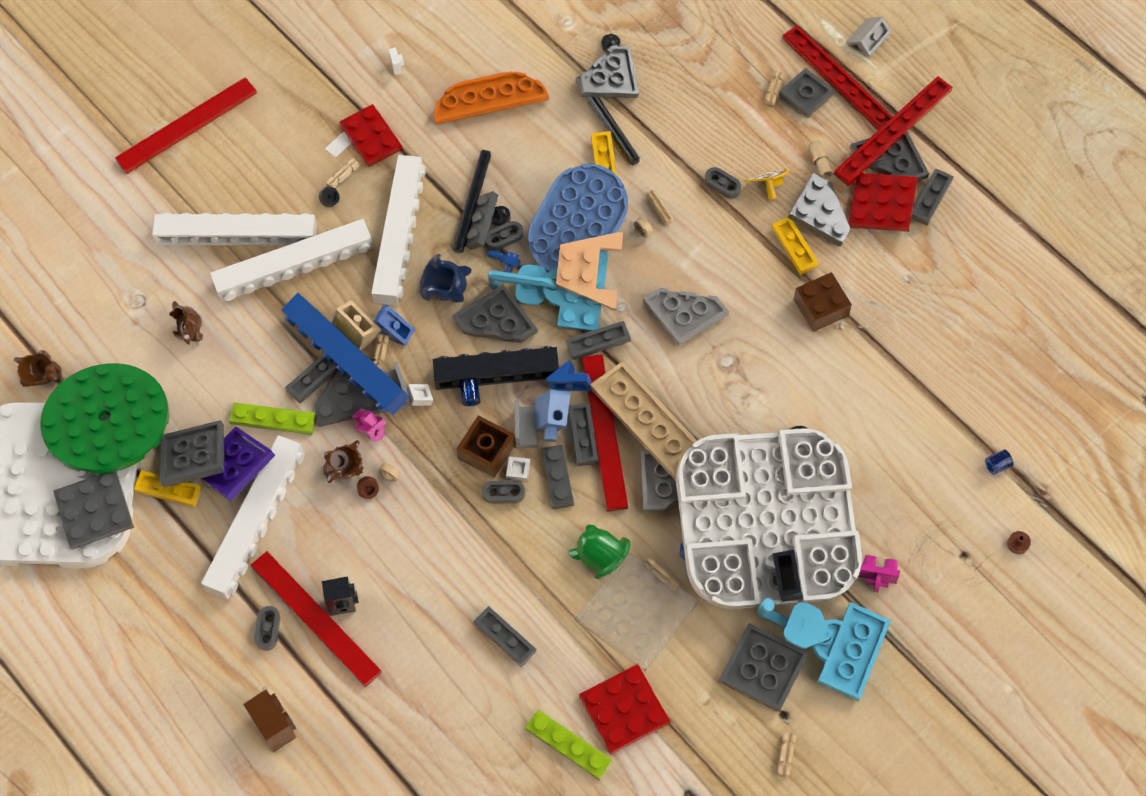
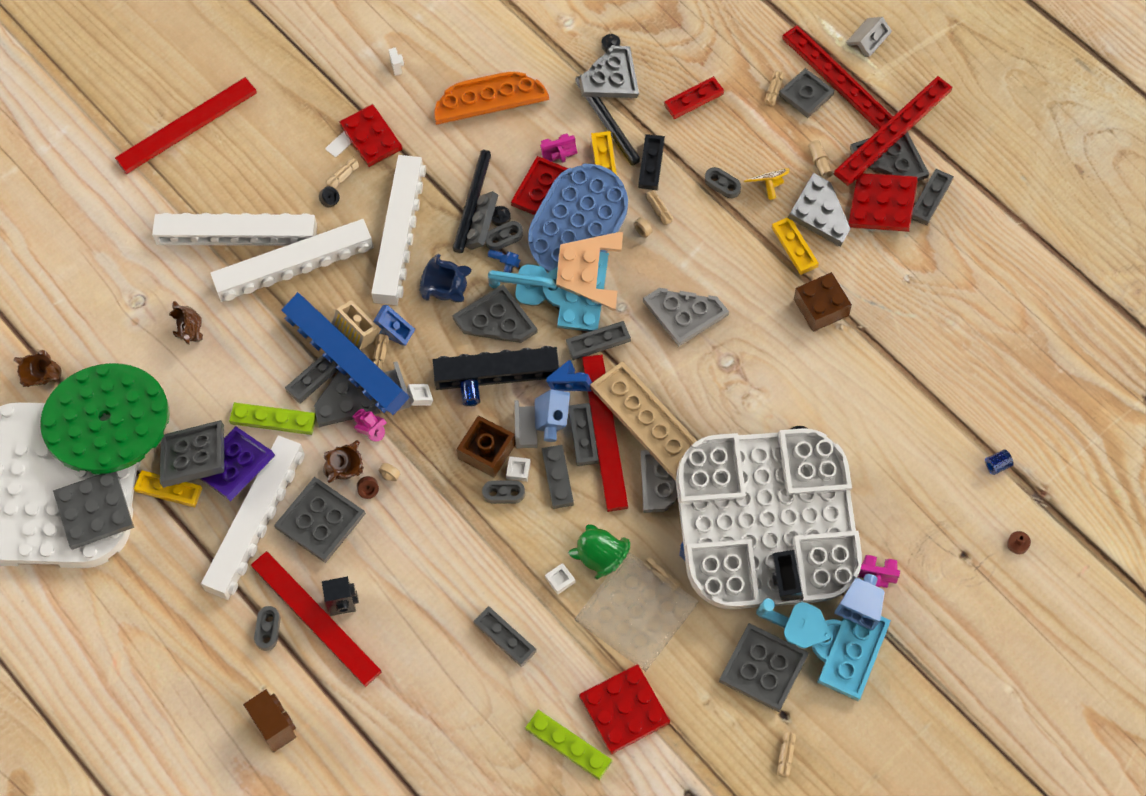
(320, 519): none -> dark grey plate
(536, 185): none -> red plate
(559, 149): none -> dark pink hips
(560, 578): none -> white plate
(651, 162): none -> black plate
(694, 97): none -> red plate
(862, 602): none -> torso

